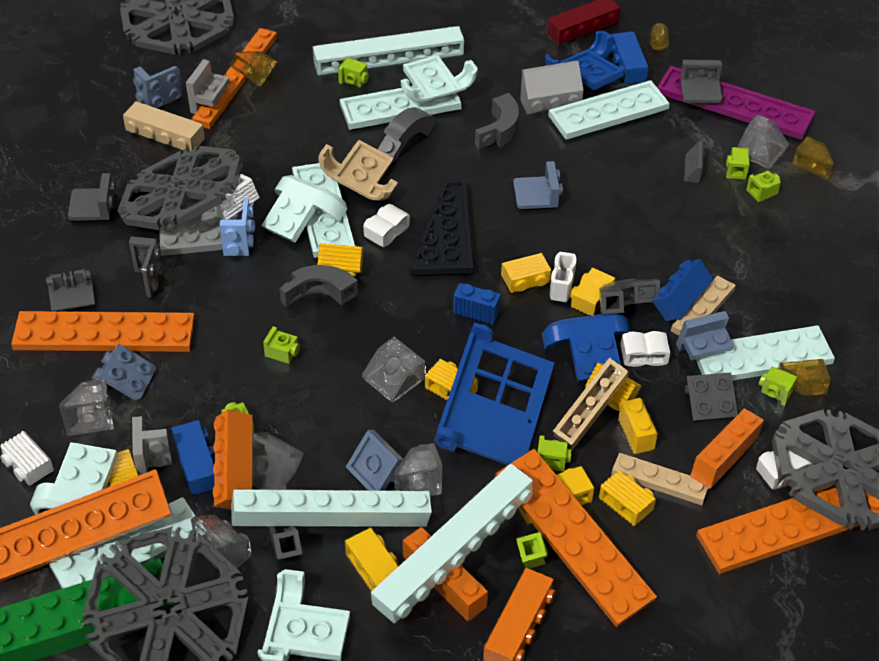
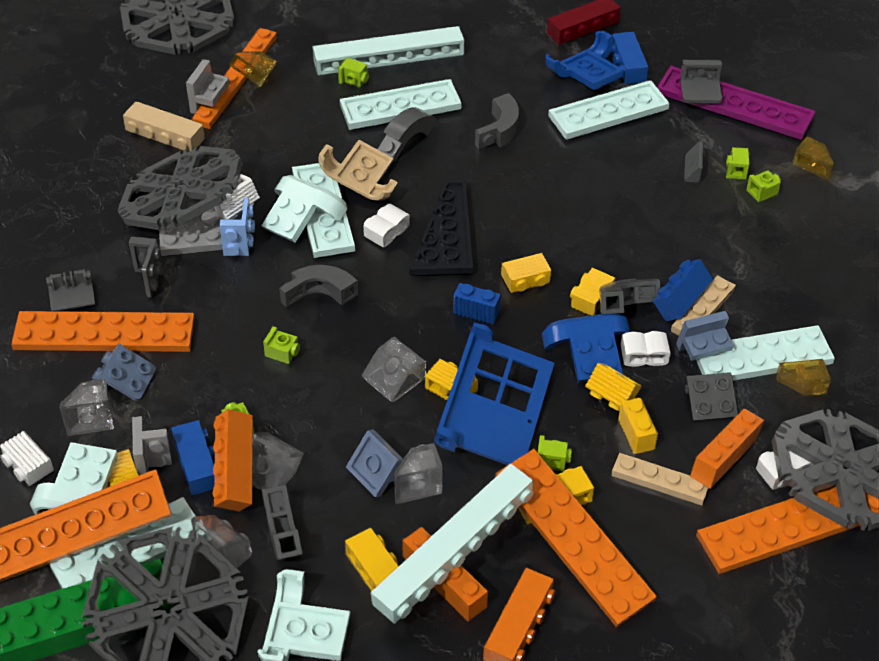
(93, 203): dark grey bracket -> none
(158, 88): sand blue bracket -> none
(330, 508): light aqua brick -> none
(341, 256): yellow brick -> none
(434, 79): light aqua piece -> none
(532, 550): lime brick -> none
(539, 191): sand blue bracket -> none
(551, 86): light grey slope -> none
(562, 276): white brick -> none
(591, 403): tan brick -> none
(627, 497): yellow brick -> none
(659, 37): clear yellow brick -> none
(763, 141): clear slope -> none
(778, 384): lime brick -> none

